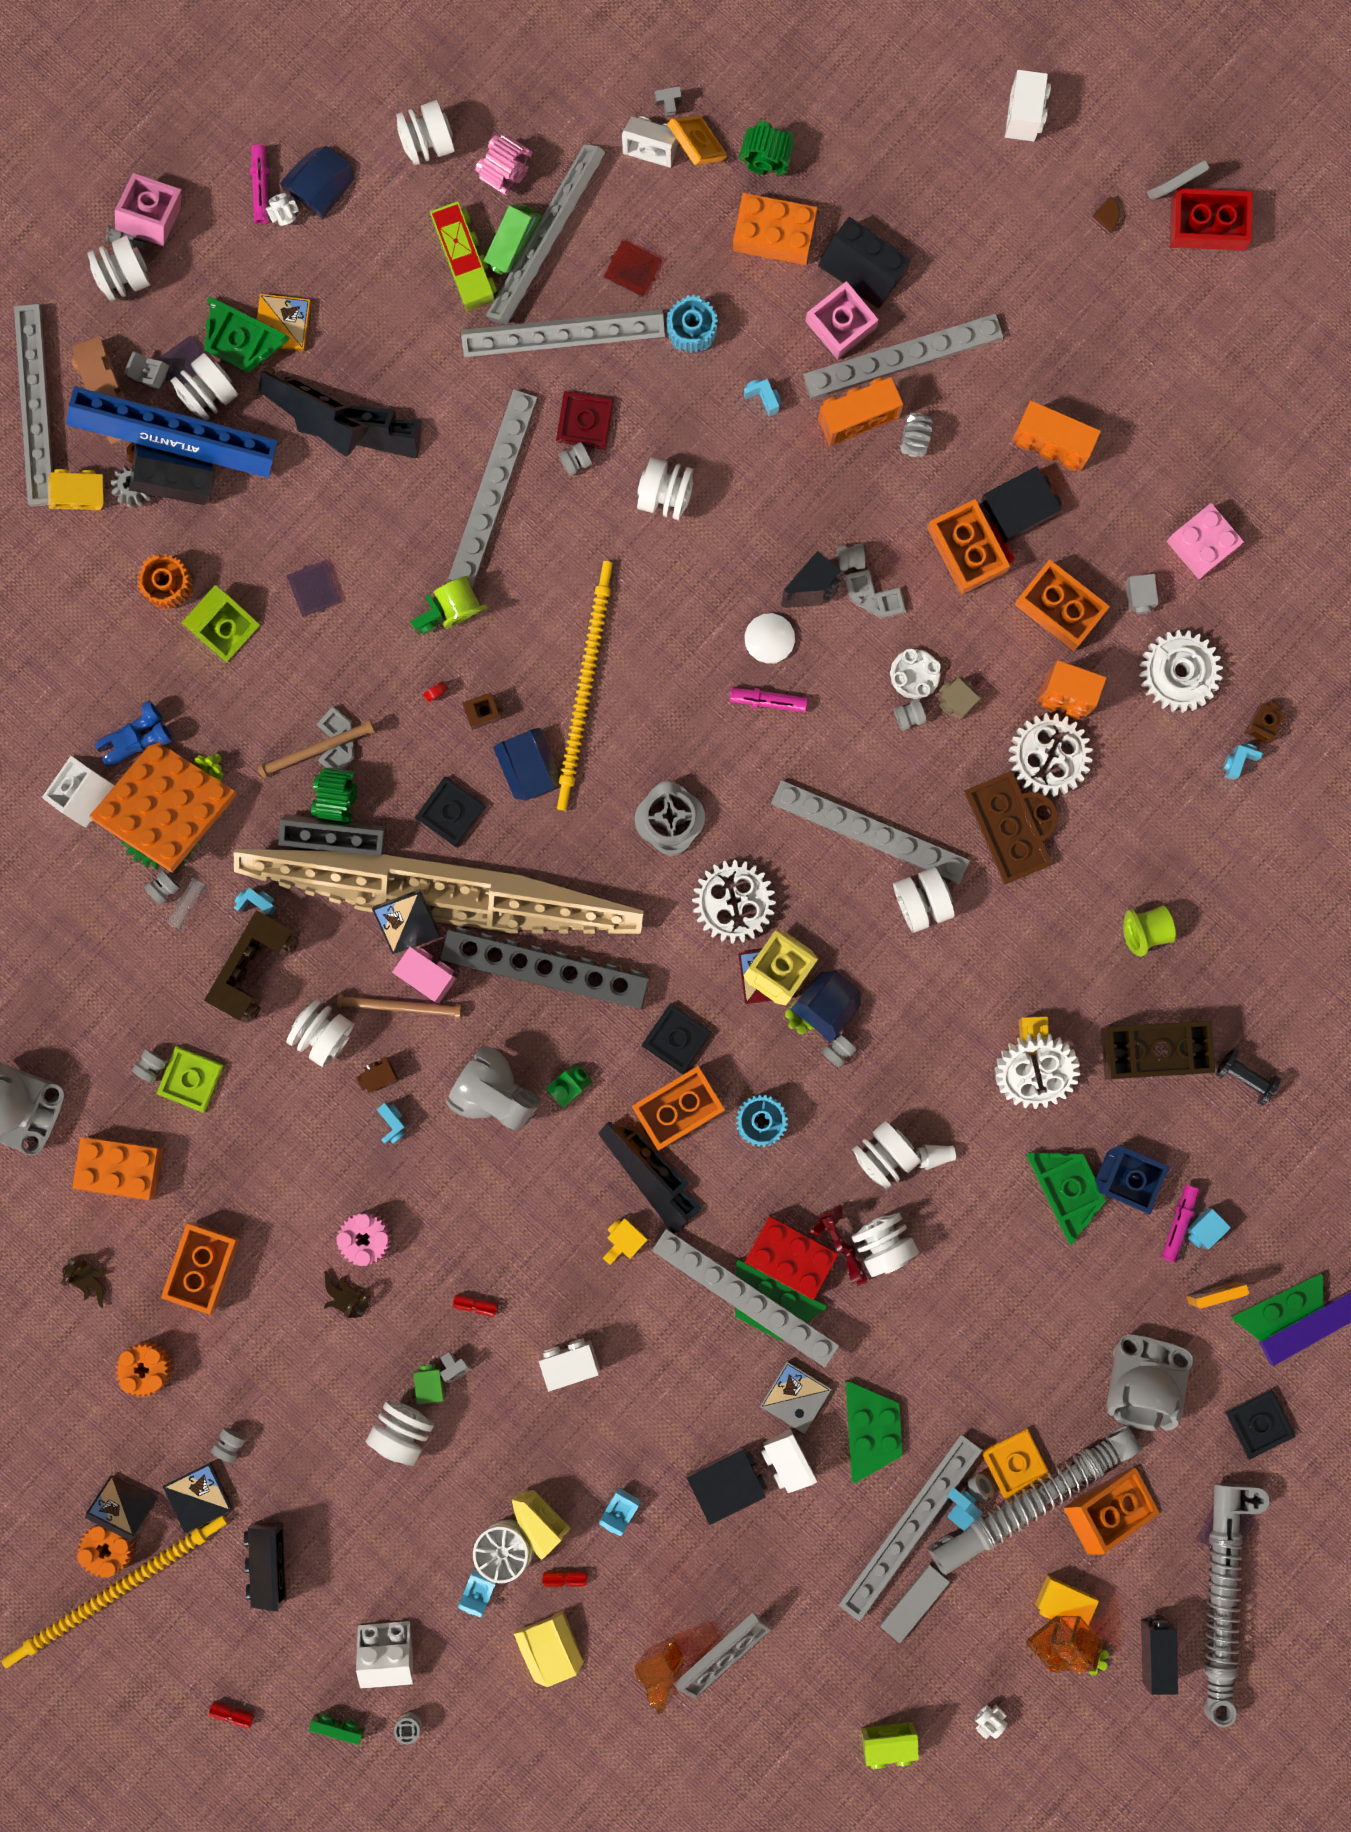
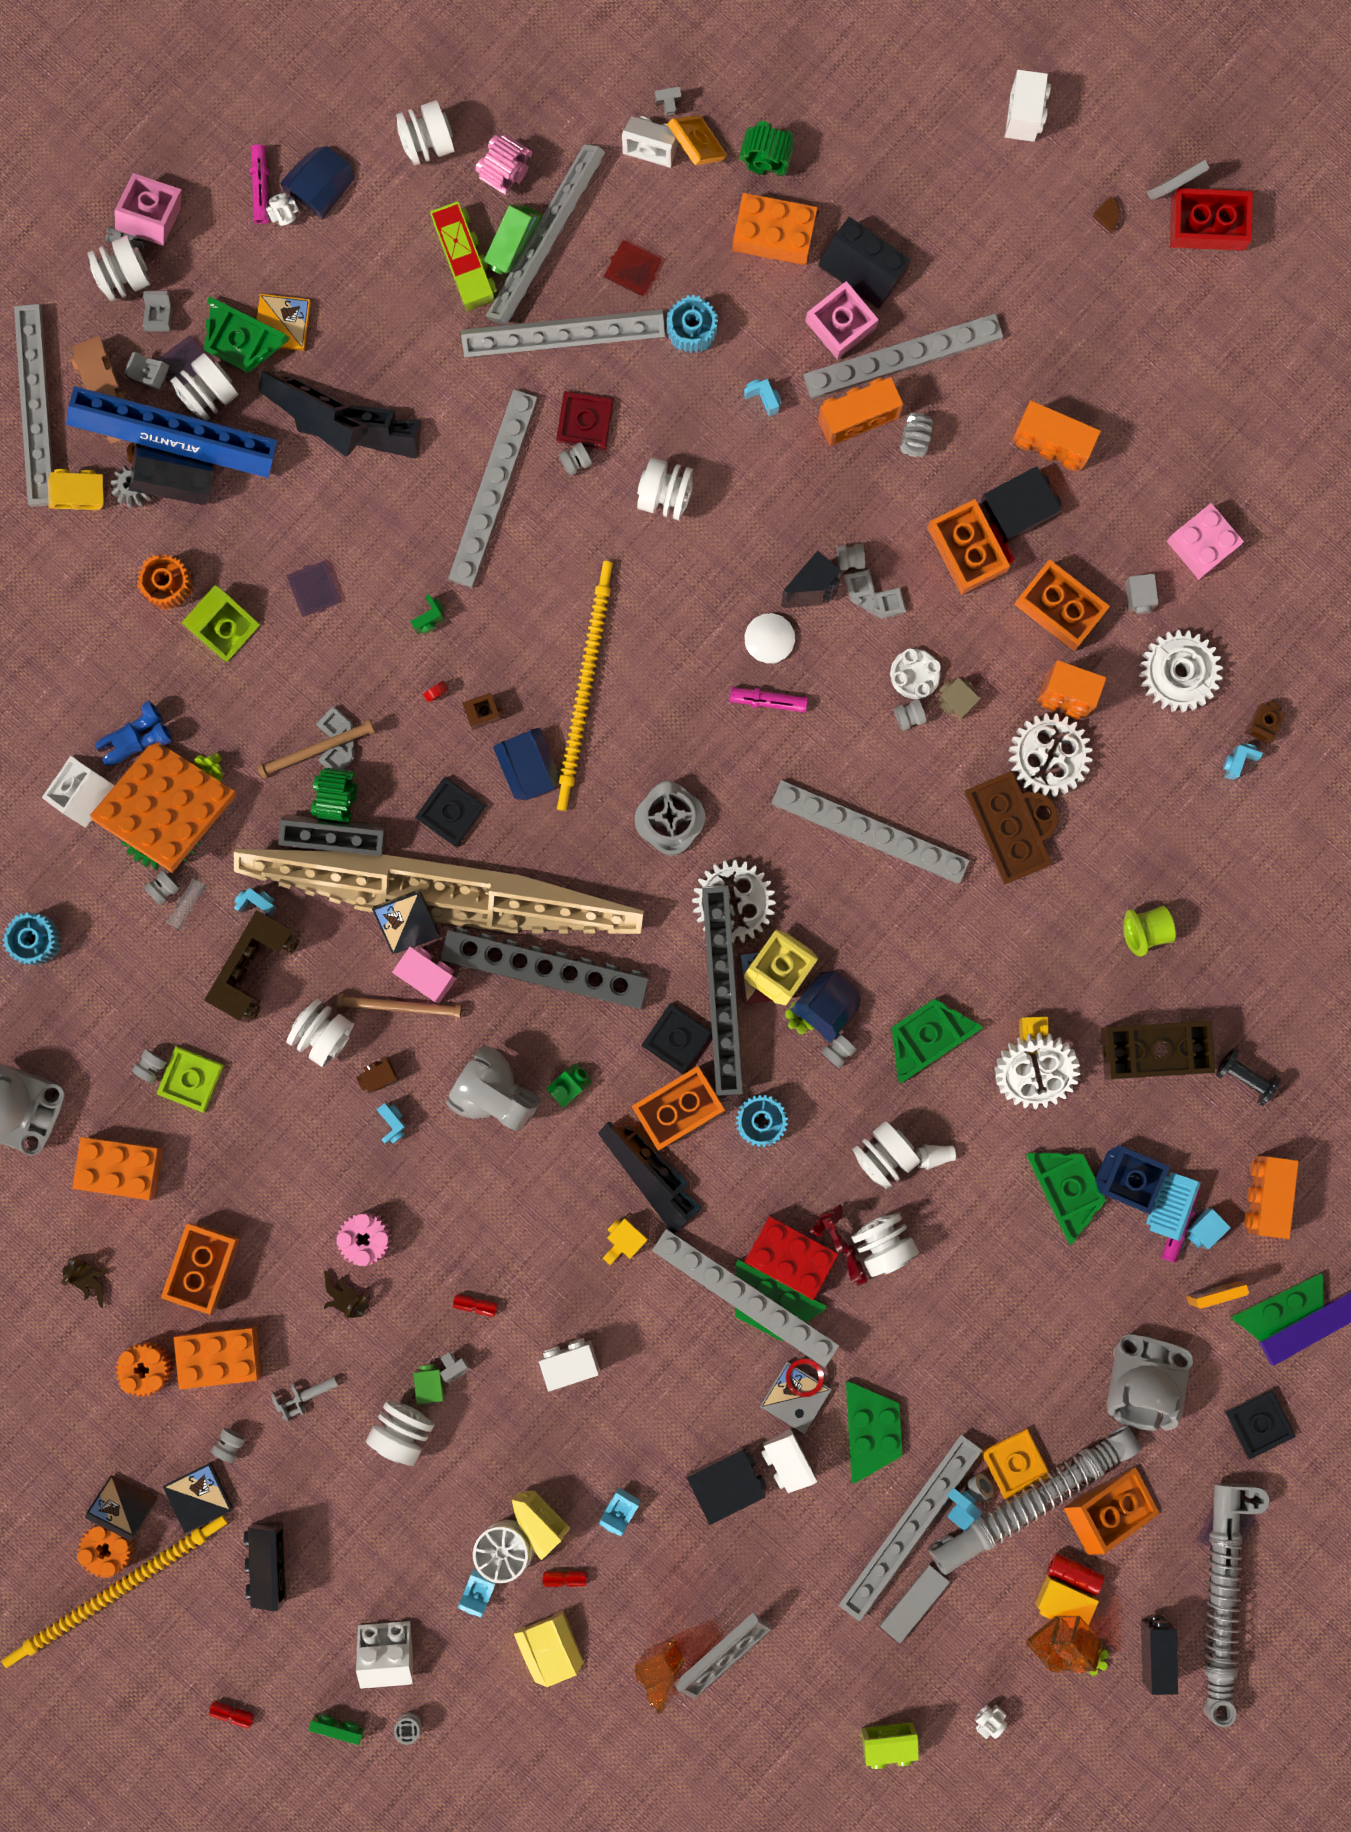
(20, 931): none -> medium azure brick
(157, 311): none -> light grey bracket
(217, 1357): none -> orange brick
(303, 1396): none -> light grey piece
(458, 601): lime piece -> none
(722, 990): none -> dark grey brick
(813, 1391): none -> red piece
(928, 1036): none -> green wing
(931, 897): white wheel -> none
(1075, 1574): none -> red axle
(1173, 1206): none -> medium azure window
(1271, 1197): none -> orange brick

